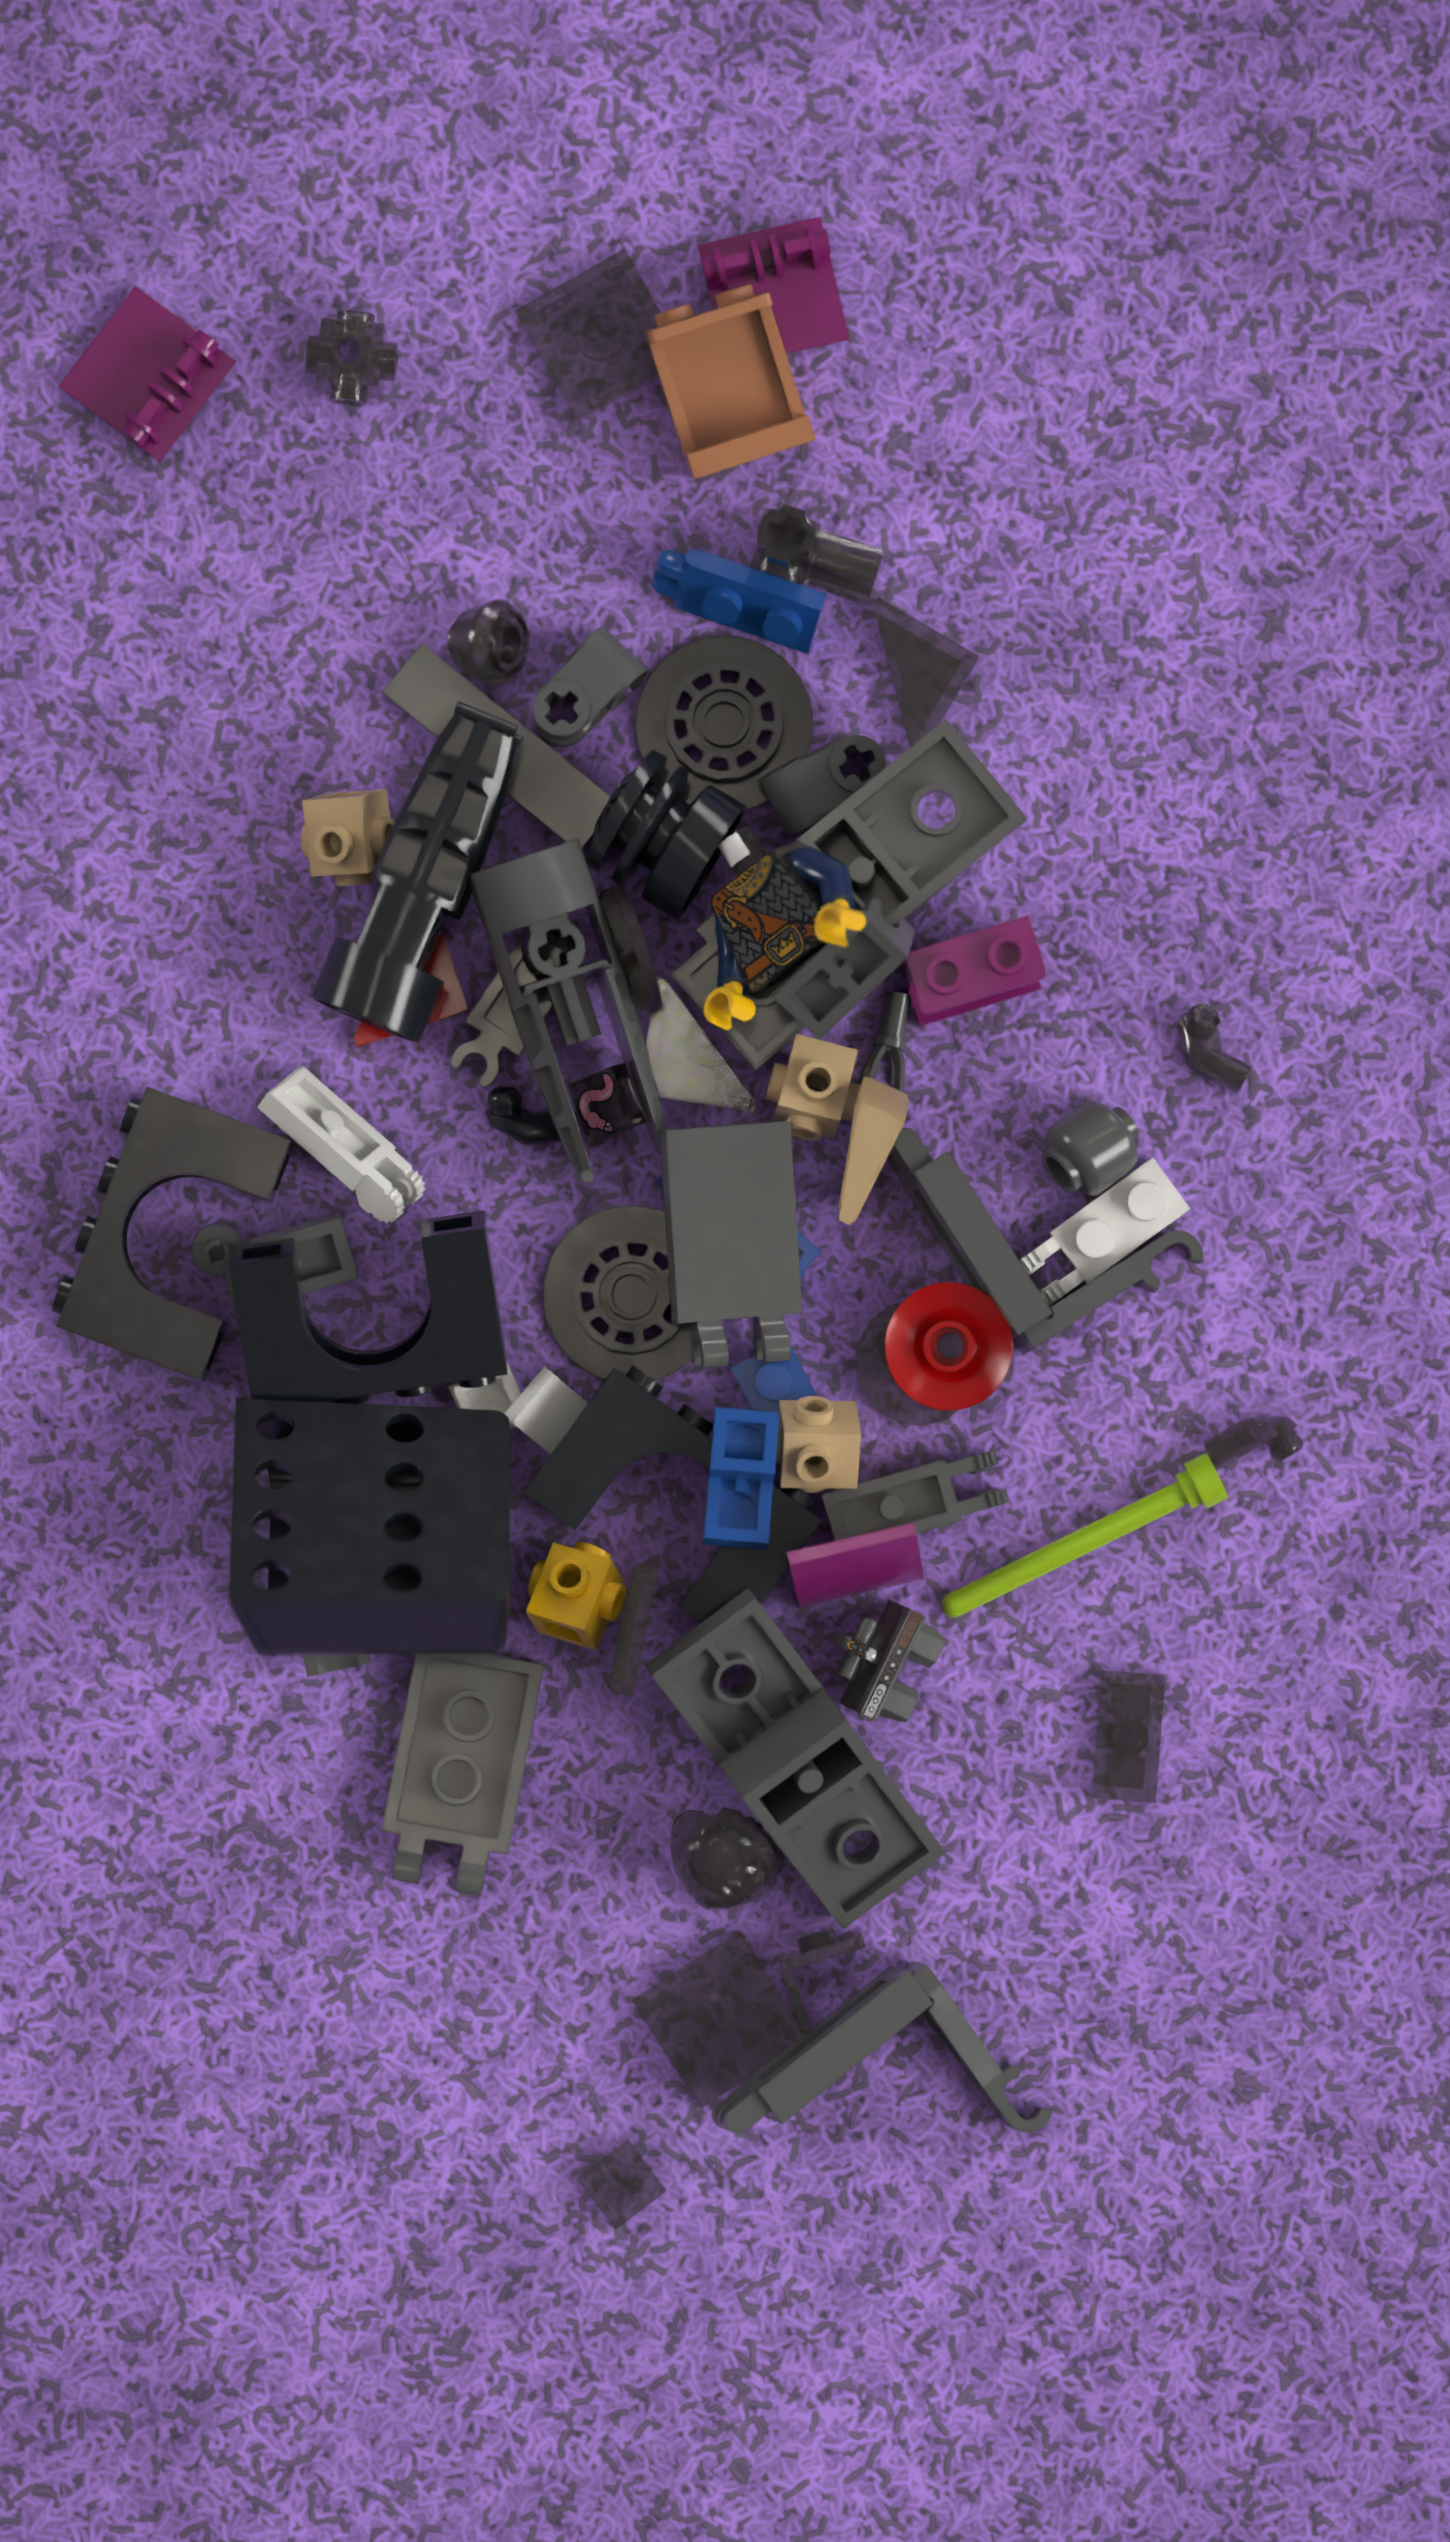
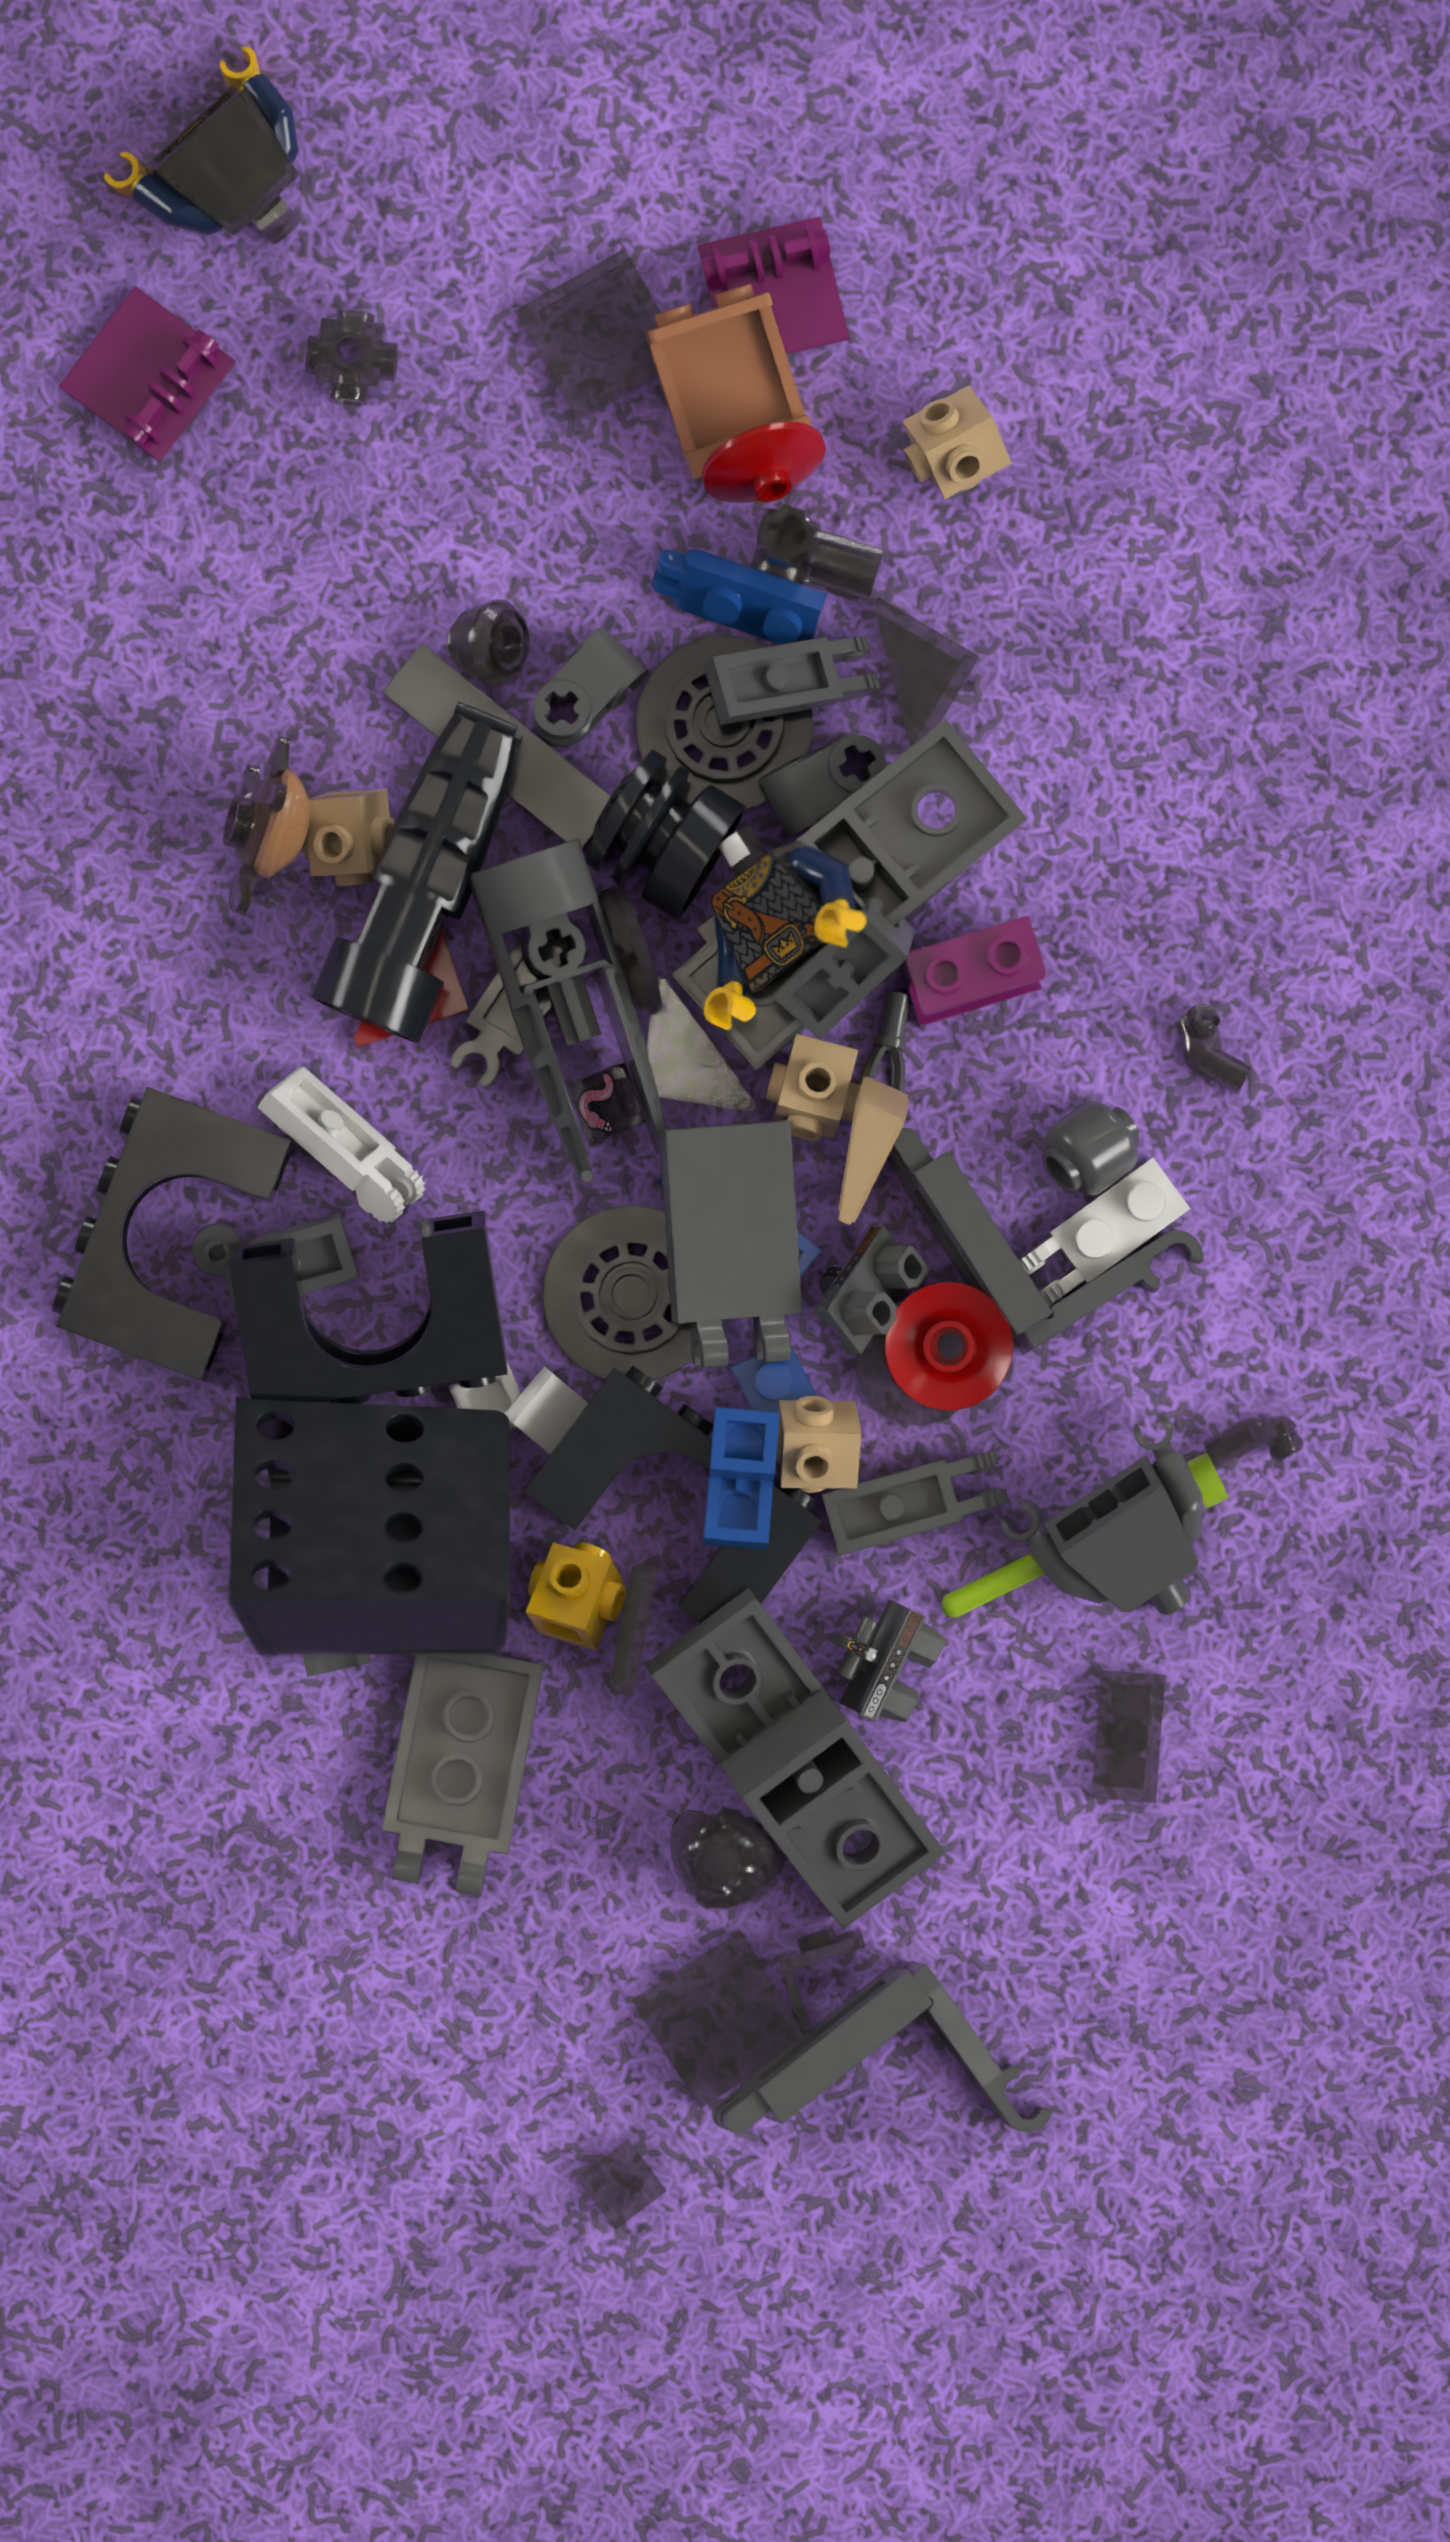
(225, 163): none -> clear smoke torso
(265, 825): none -> clear smoke animal
(517, 1122): black arm -> none
(763, 462): none -> red dish
(786, 678): none -> dark grey hinge
(855, 1565): magenta slope -> none
(864, 1292): none -> dark grey hips
(954, 443): none -> tan brick
(1125, 1536): none -> dark grey torso

